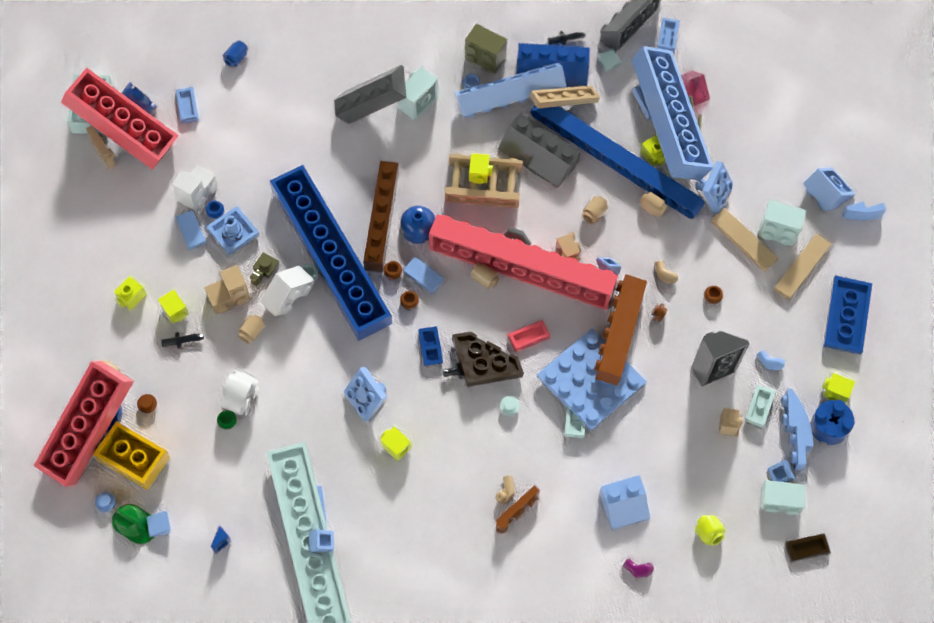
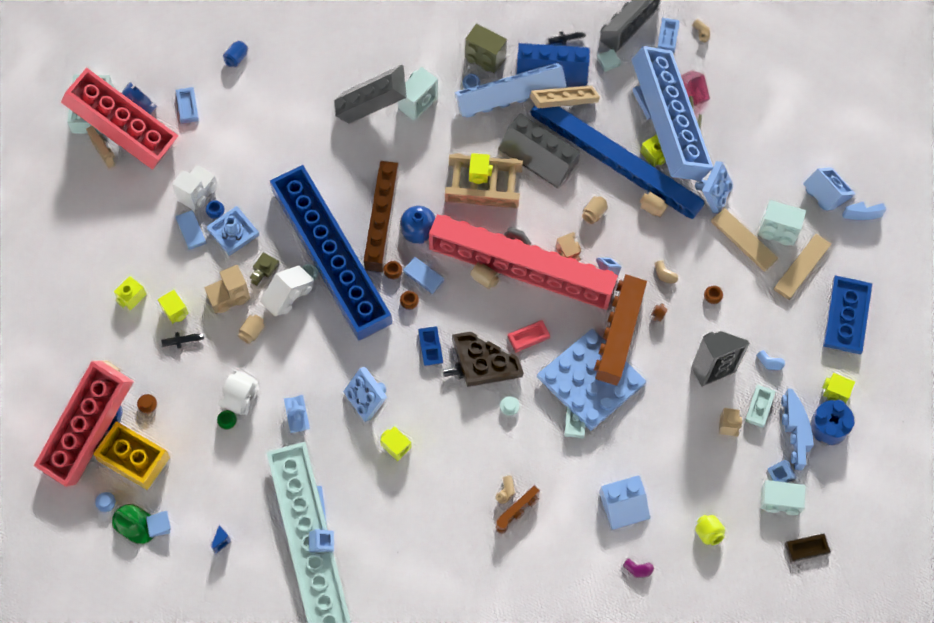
(296, 414): none -> light blue hips
(704, 30): none -> tan arm

